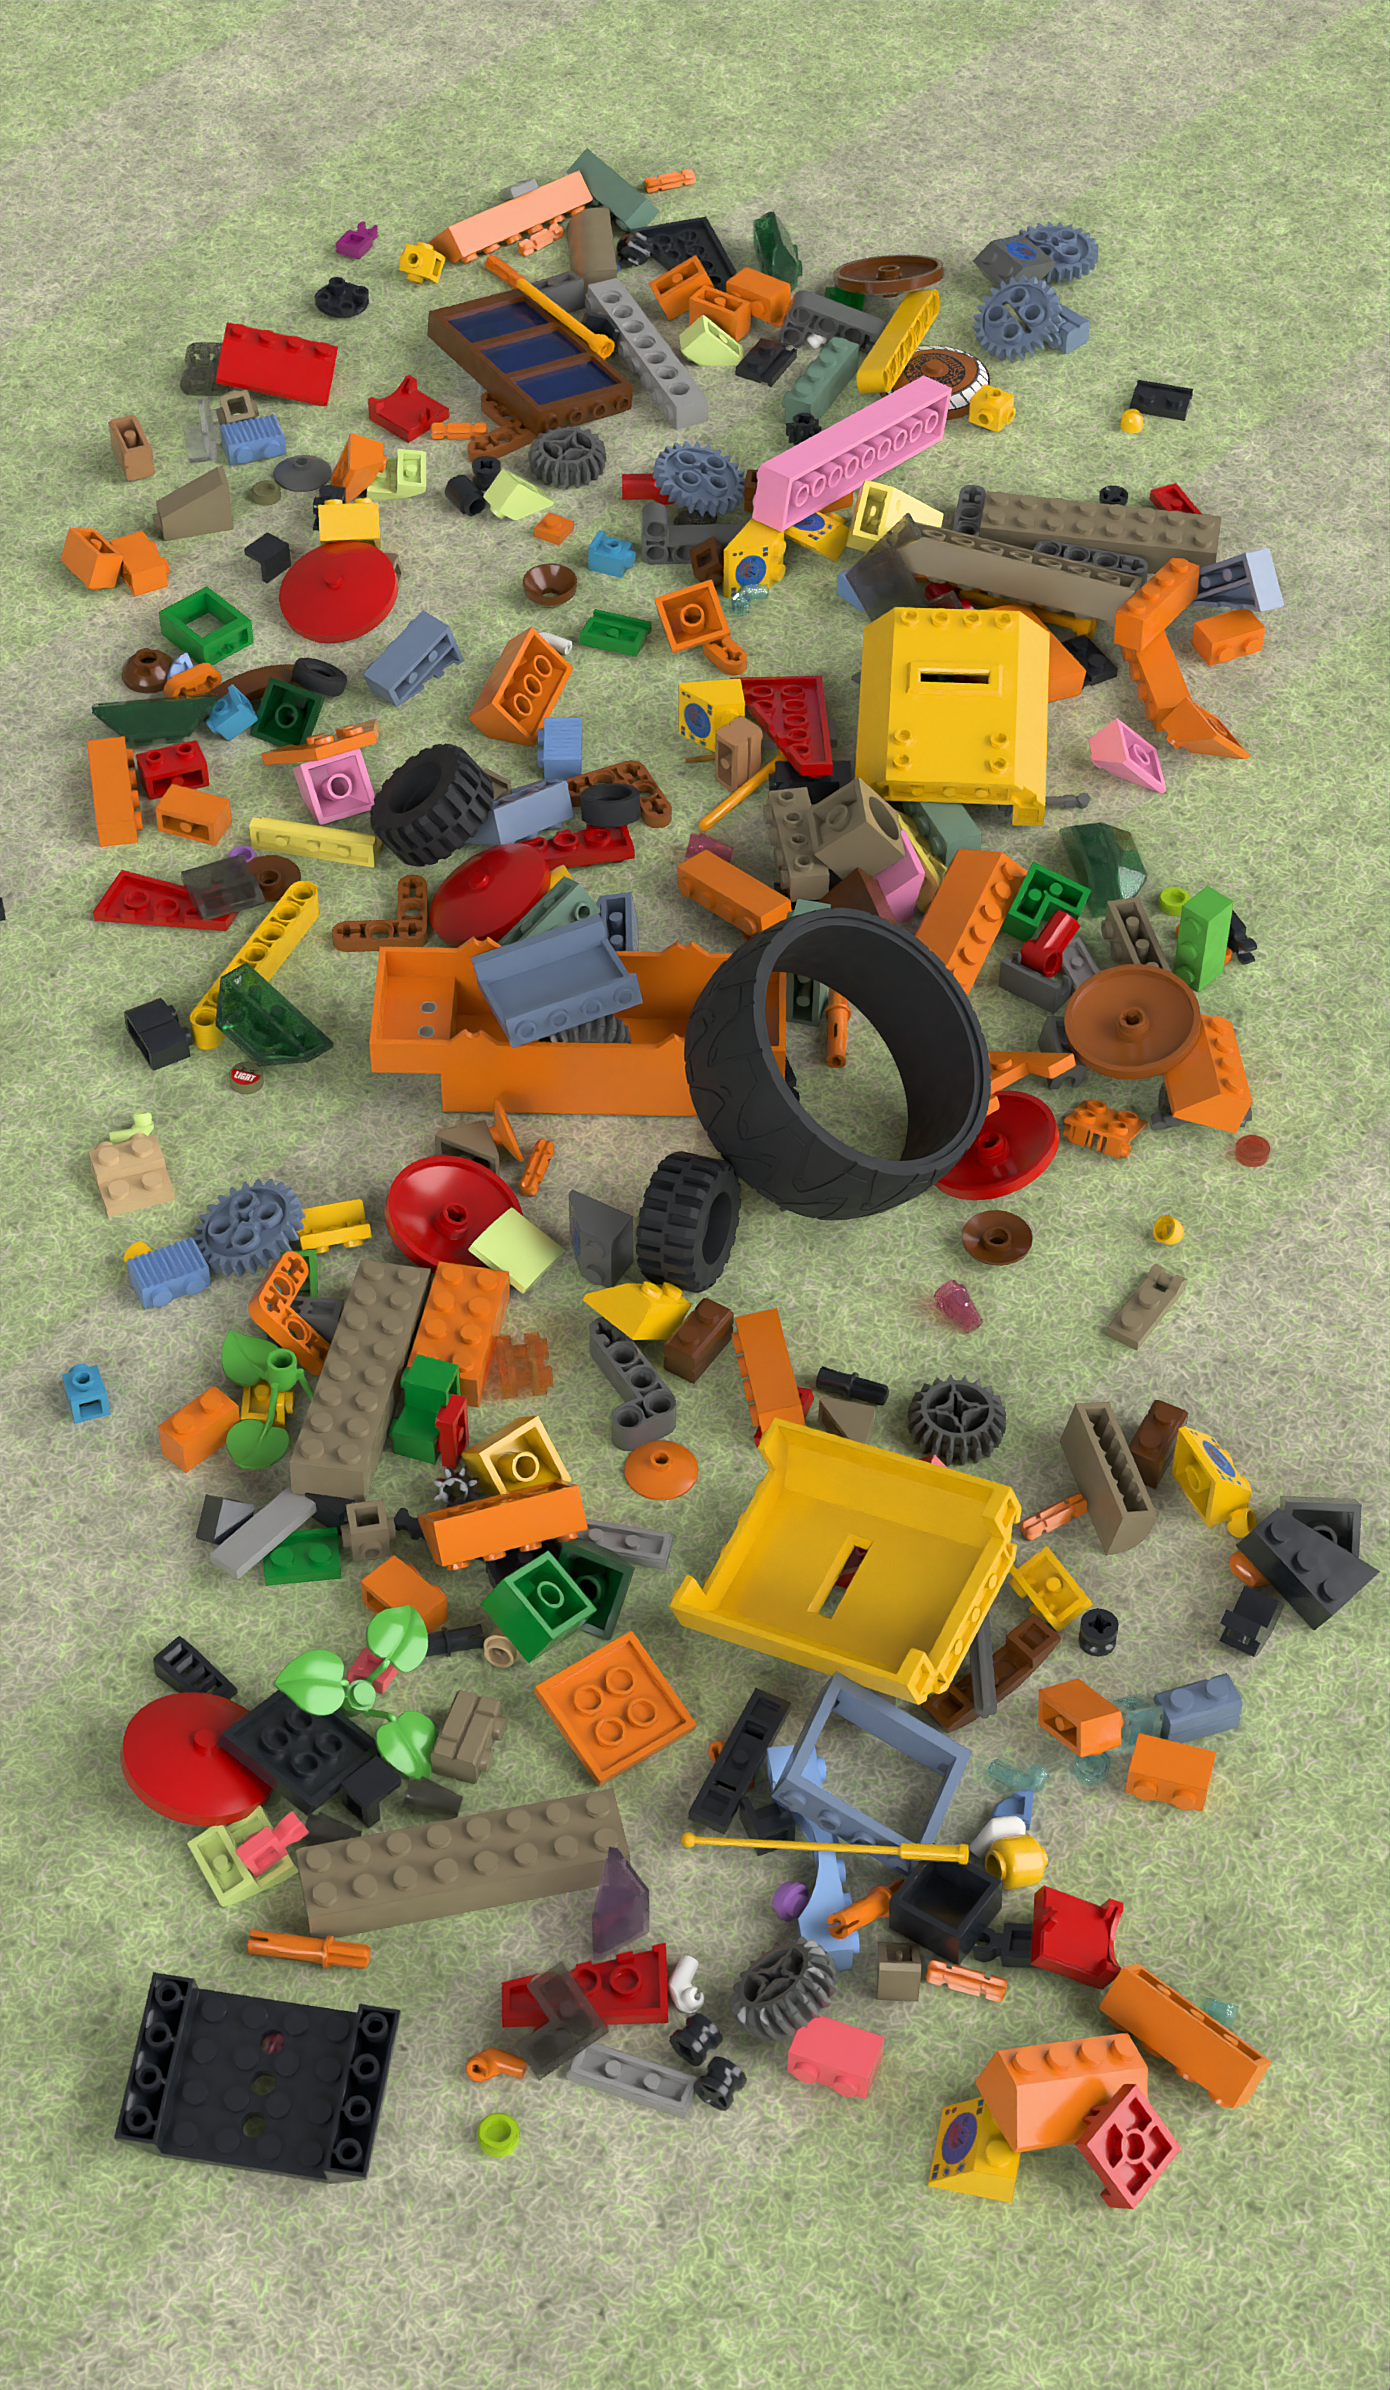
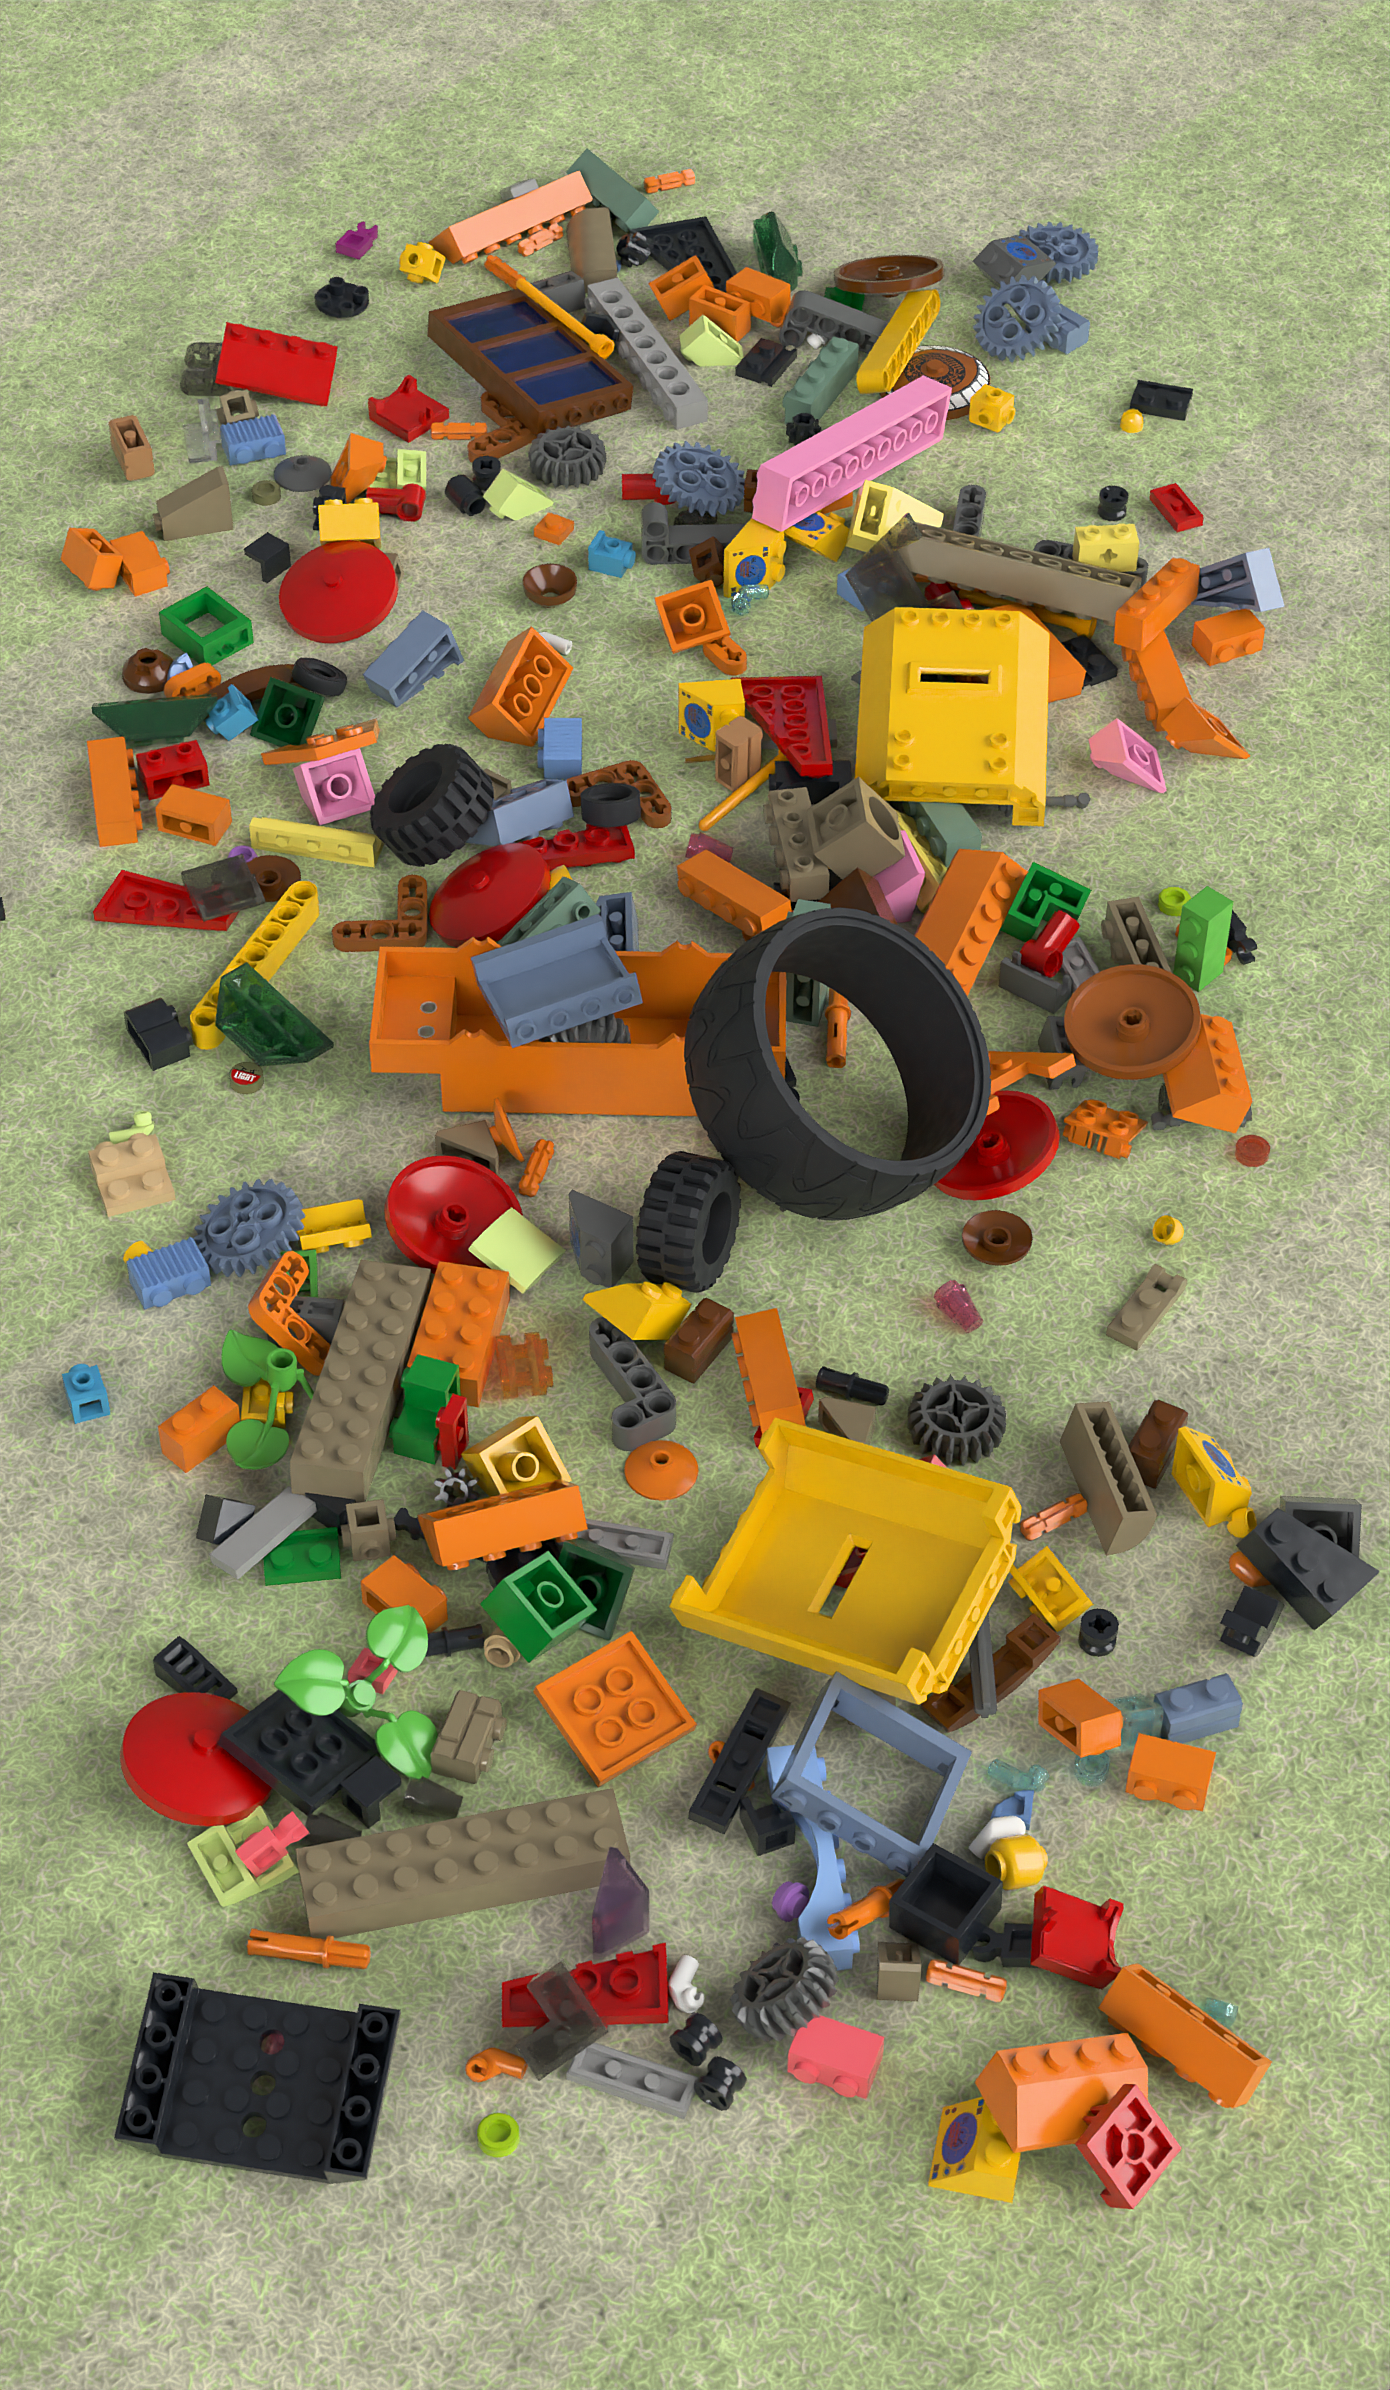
(404, 502): none -> red piece
(615, 632): green plate -> none
(908, 1851): yellow piece -> none
(1104, 862): clear green wedge -> none
(1107, 546): none -> light yellow brick
(1113, 528): dark tan brick -> none

